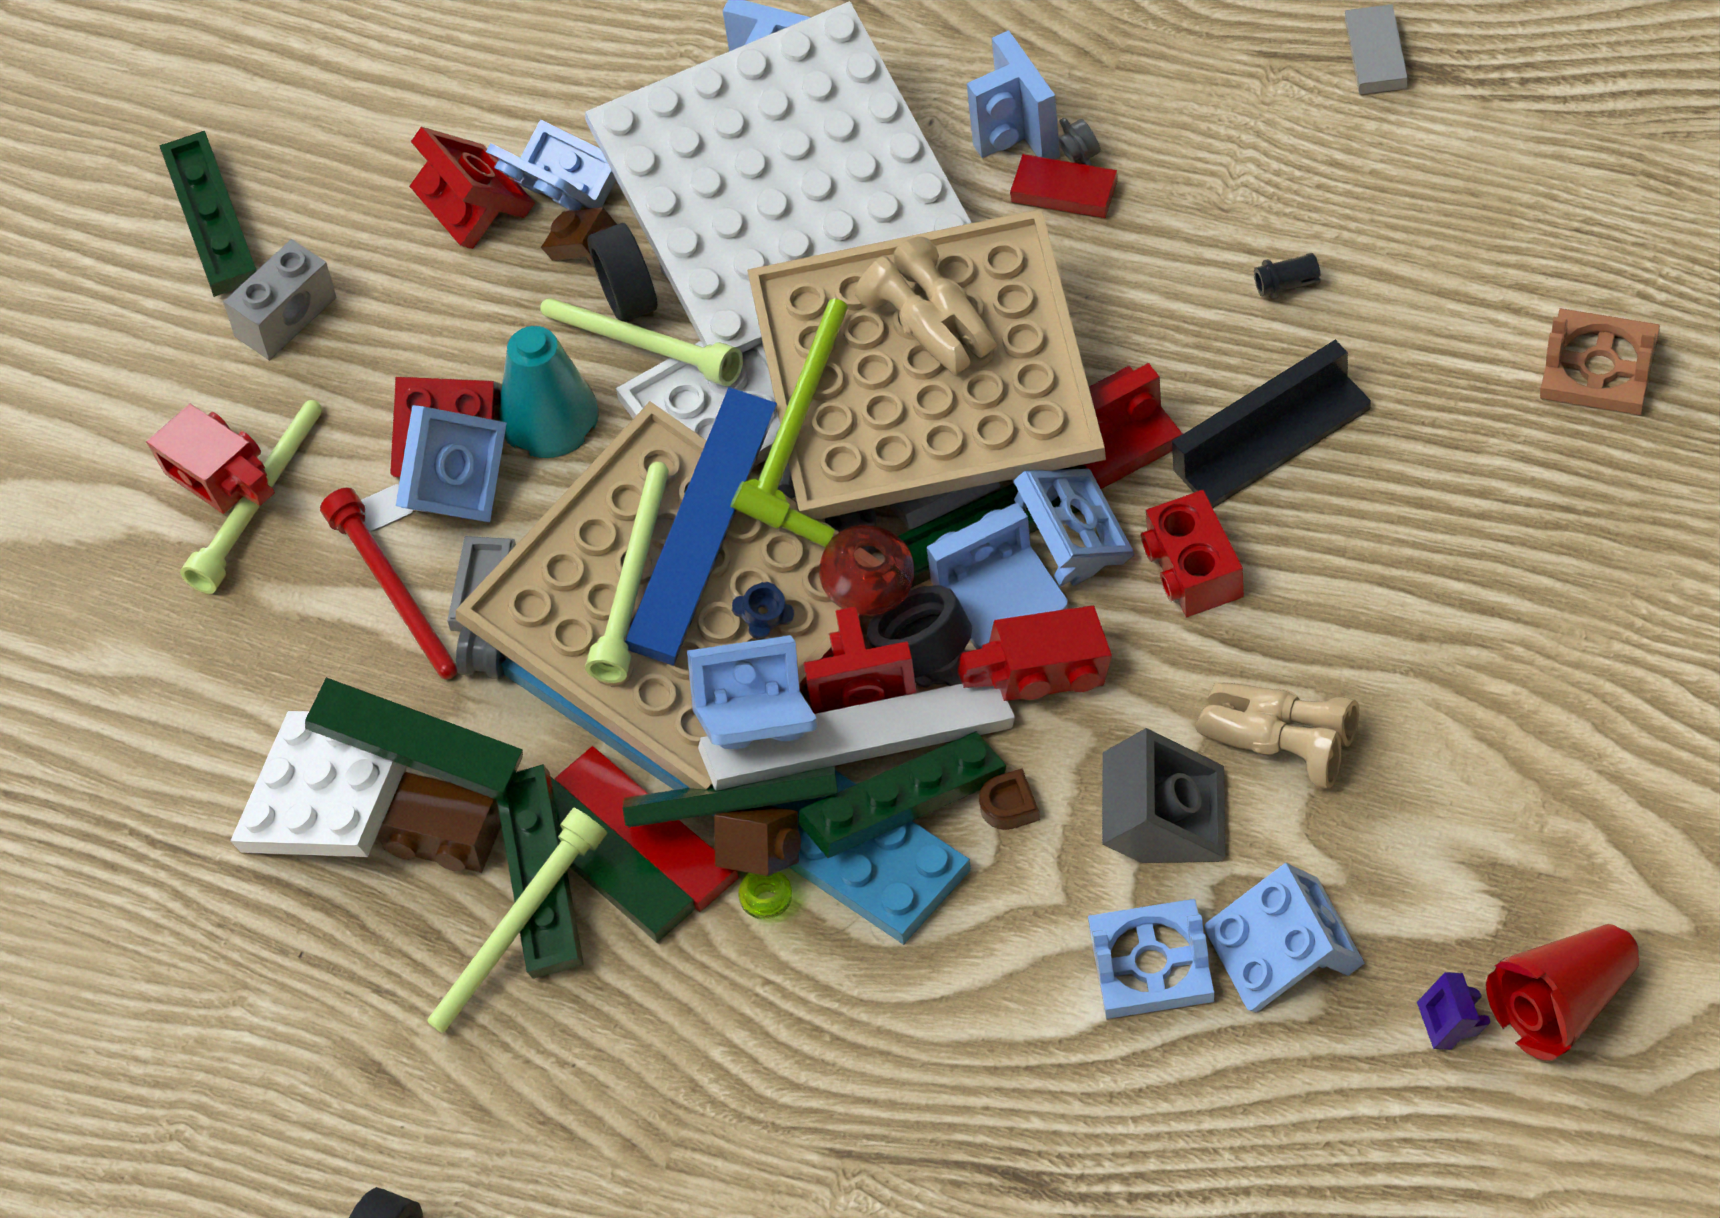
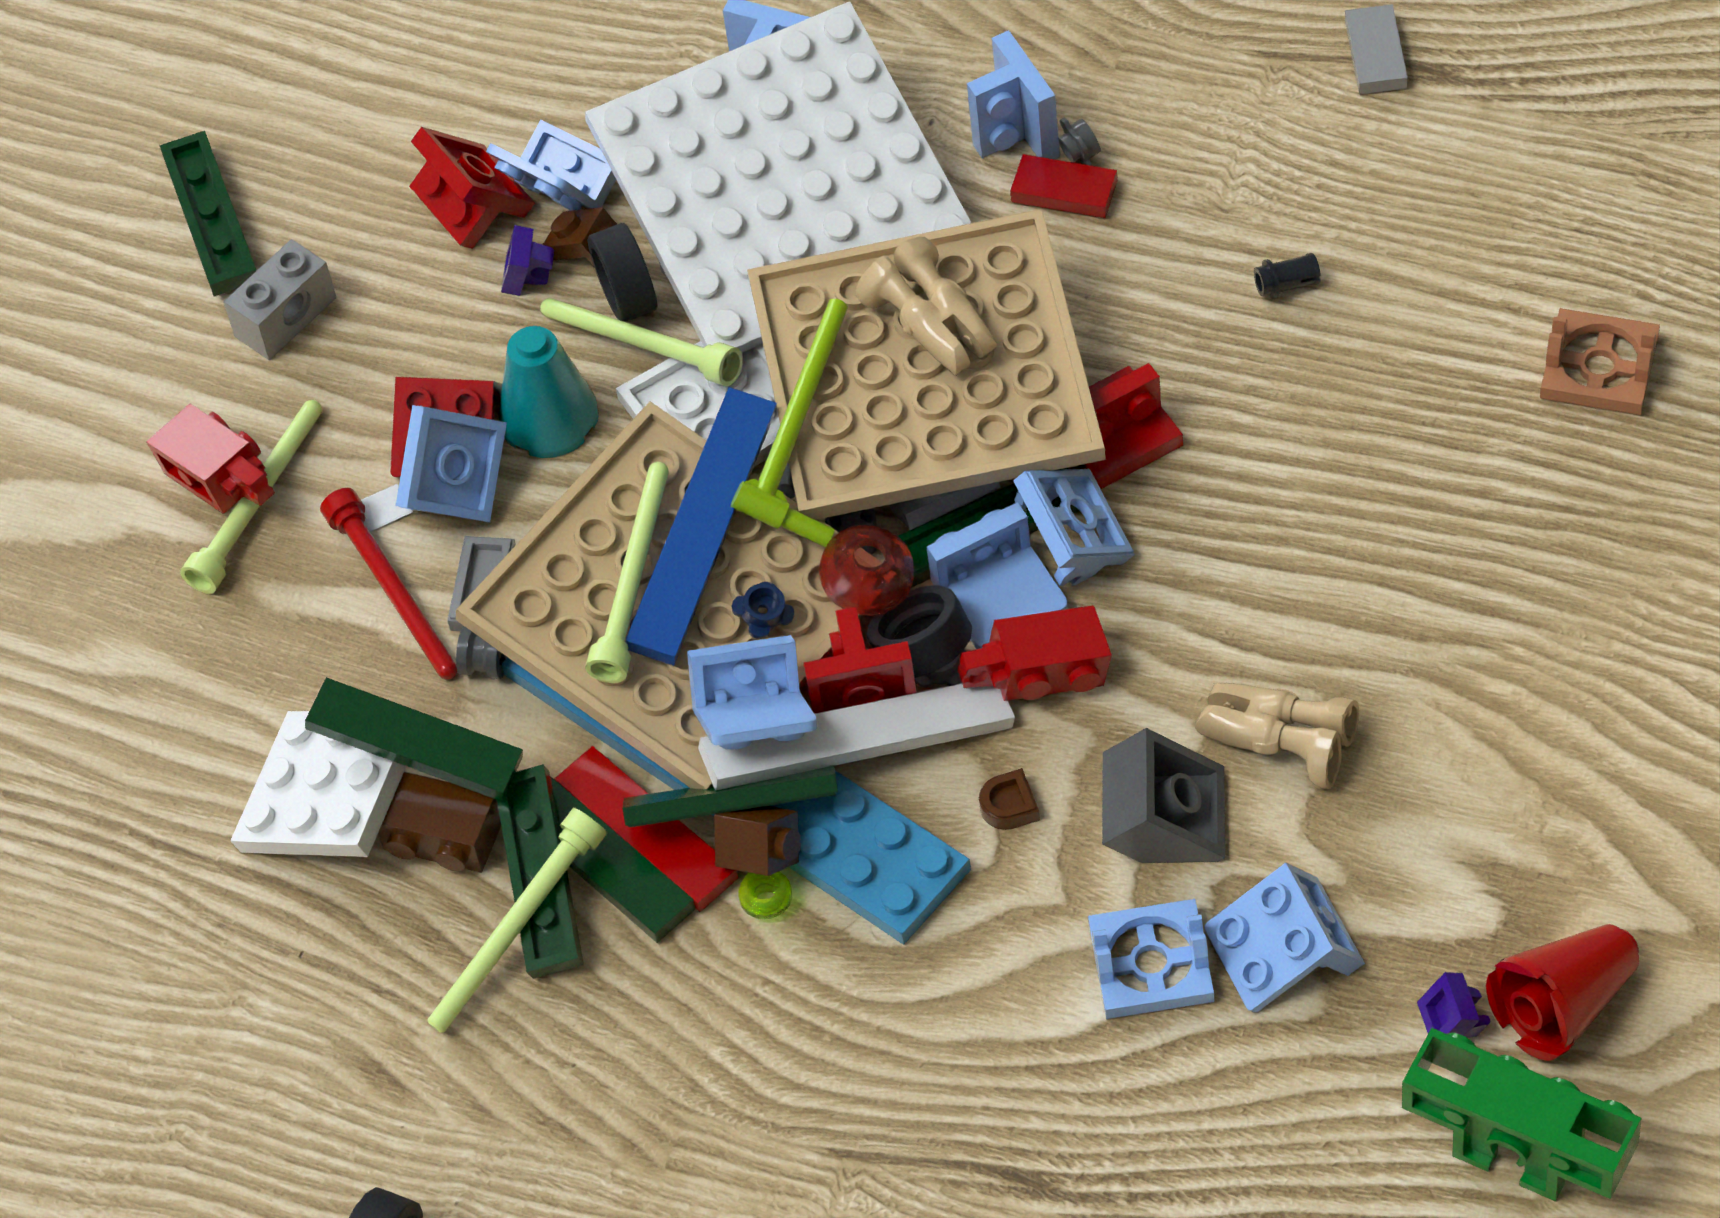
(525, 262): none -> dark purple tile
(900, 794): dark green plate -> none
(1199, 552): red brick -> none
(1269, 425): black panel -> none
(1521, 1112): none -> green piece

